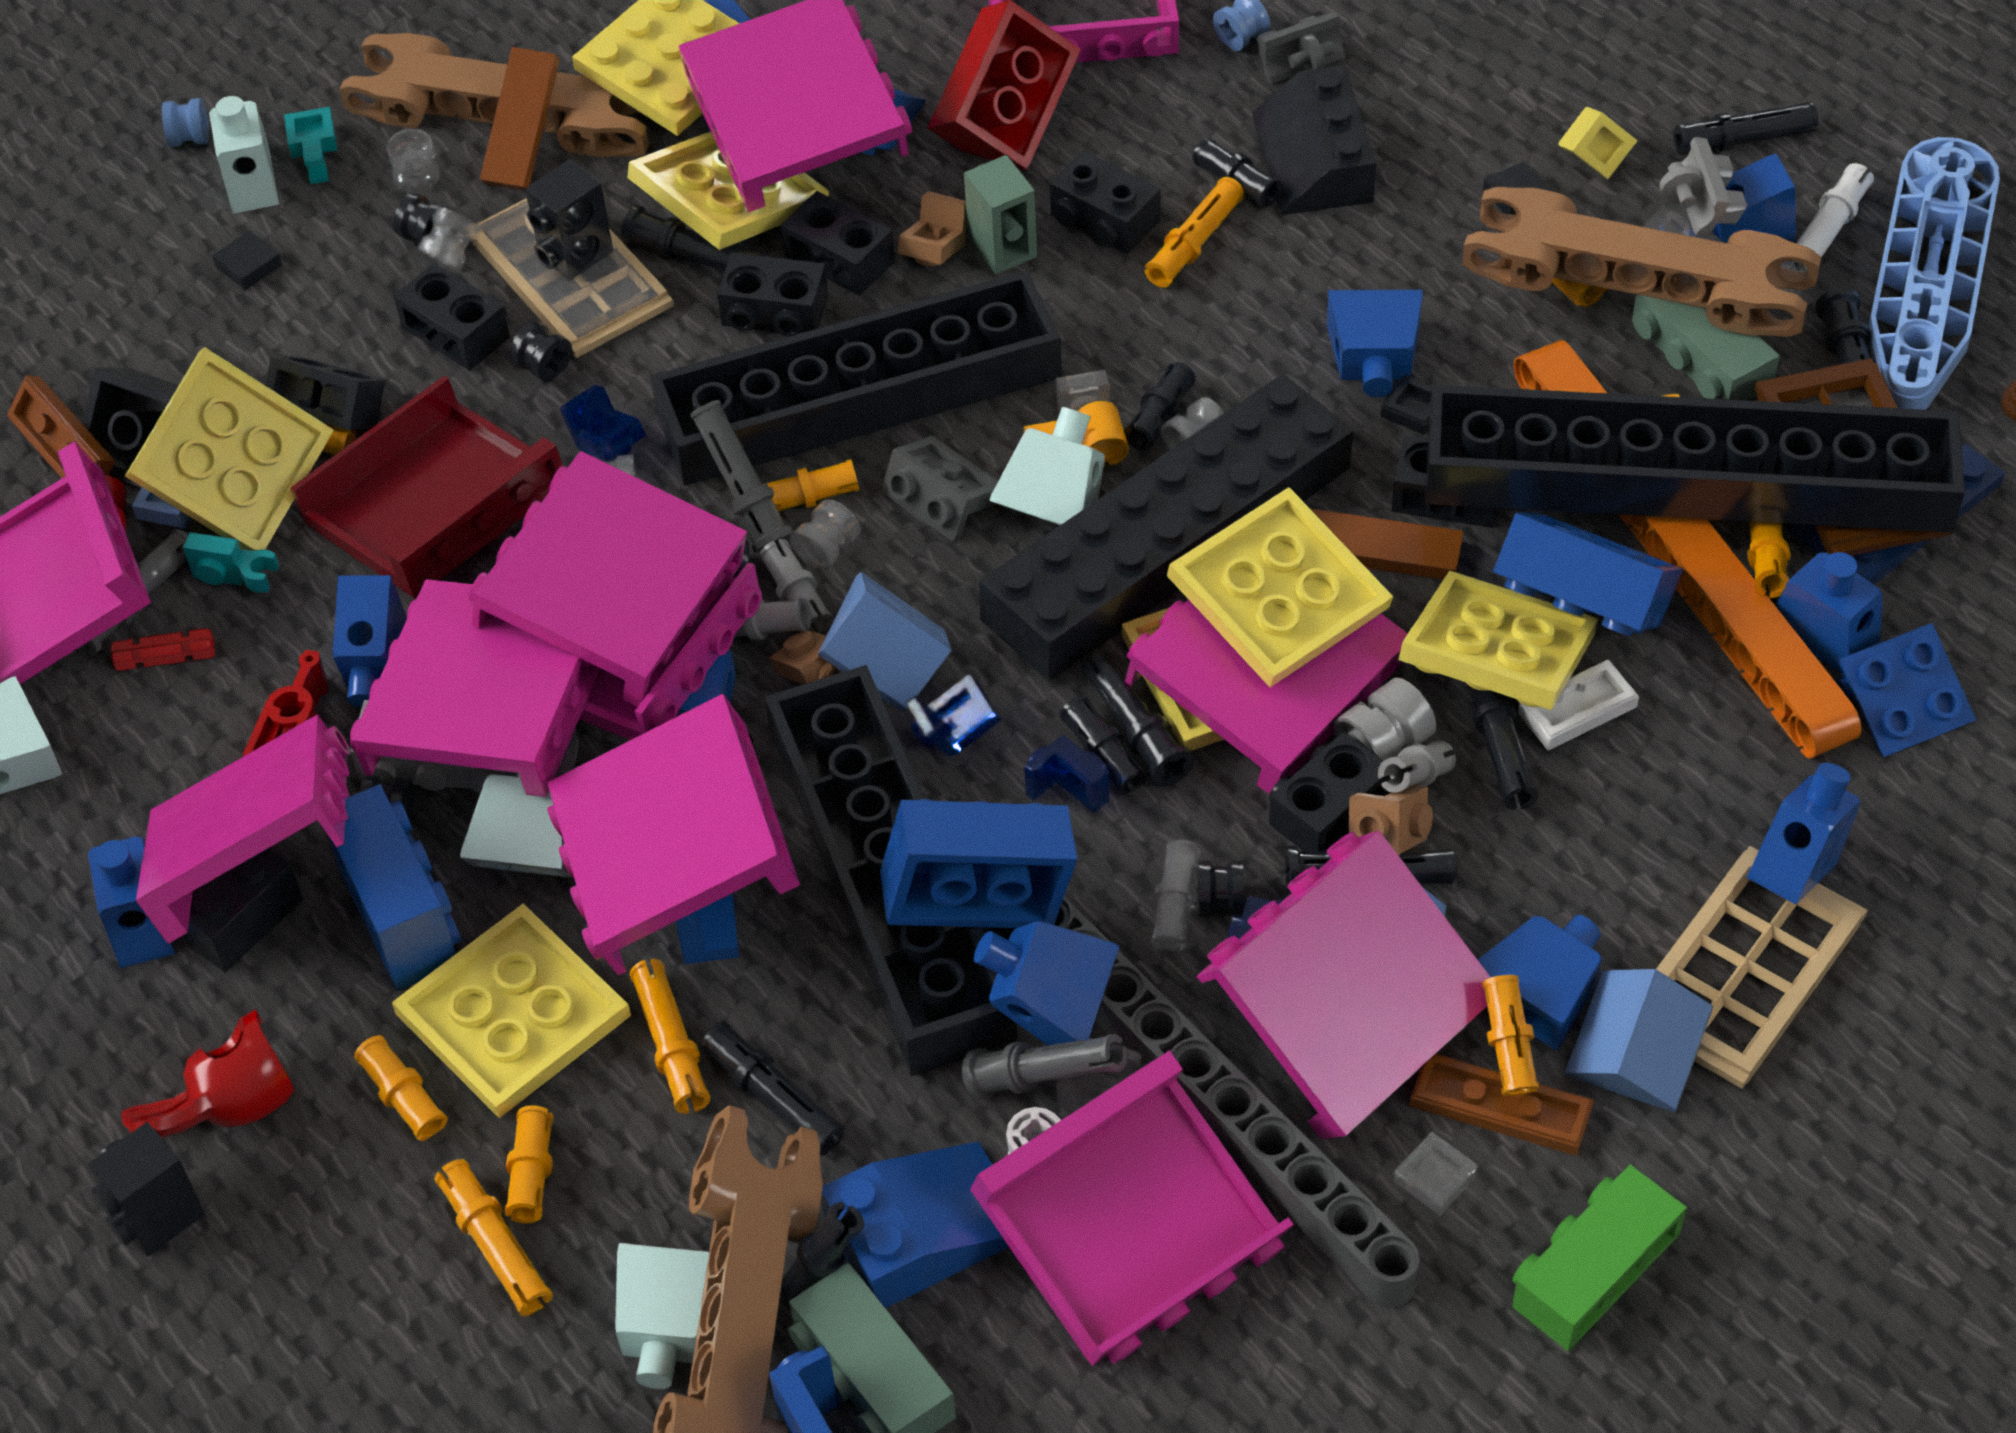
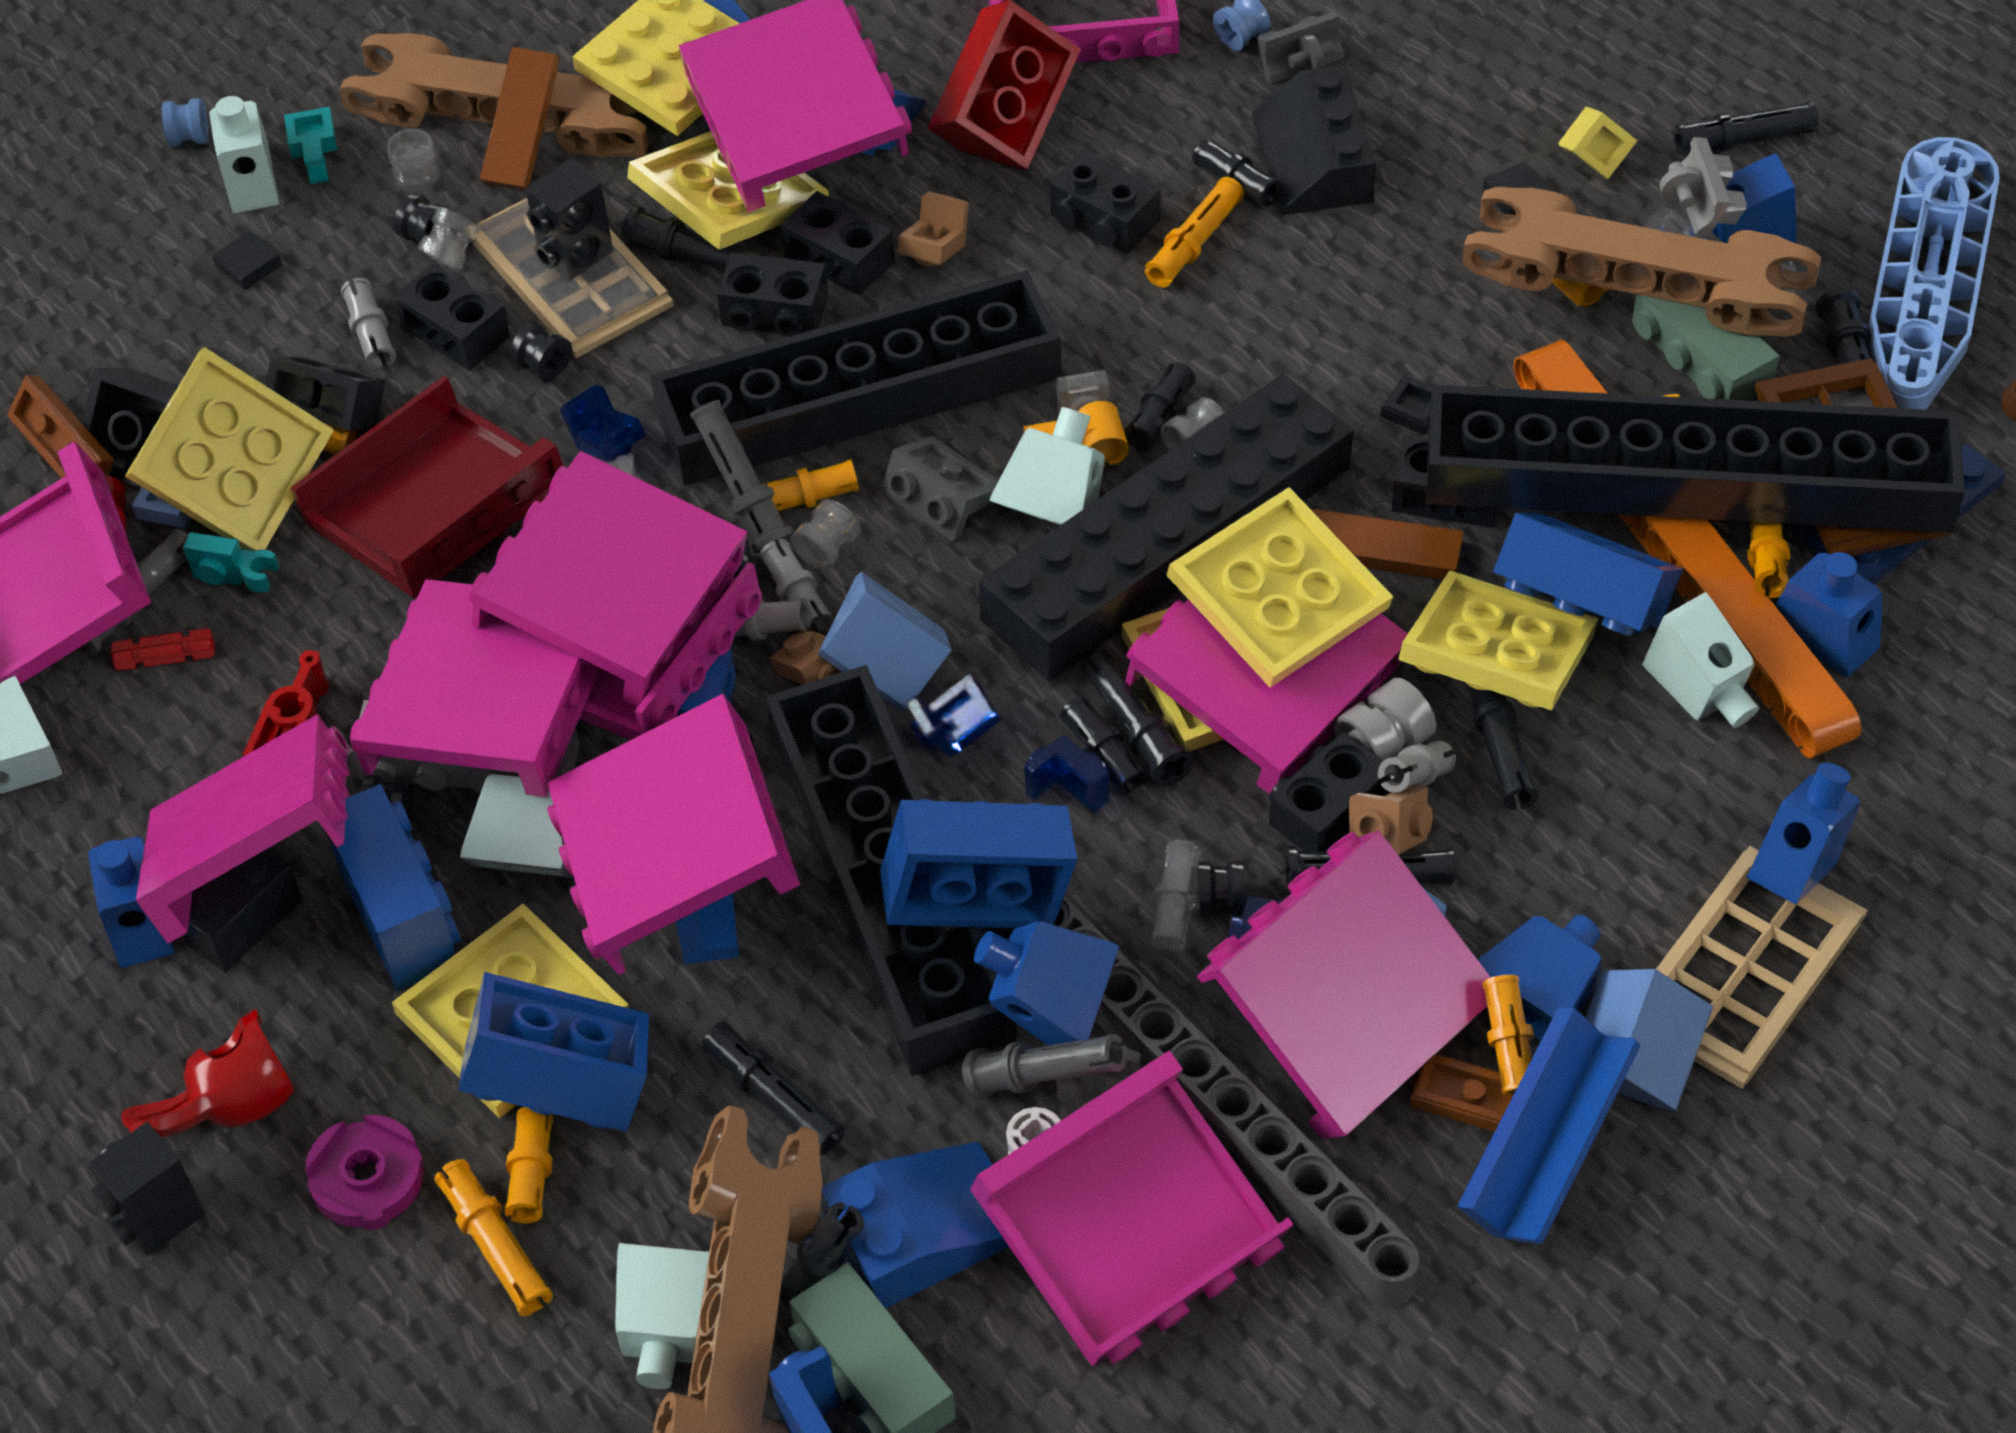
(365, 625): blue torso -> none
(368, 323): none -> light grey pin
(369, 1201): none -> magenta plate
(400, 1087): light orange pin -> none
(555, 1052): none -> blue slope
(675, 1053): light orange pin -> none
(1001, 214): sand green brick -> none
(1374, 335): blue torso -> none
(1435, 1173): clear plate -> none
(1547, 1129): none -> blue panel
(1584, 704): white plate -> none
(1597, 1256): bright green brick -> none
(1702, 662): none -> light aqua torso
(1836, 209): white pin -> none
(1905, 690): blue hinge -> none

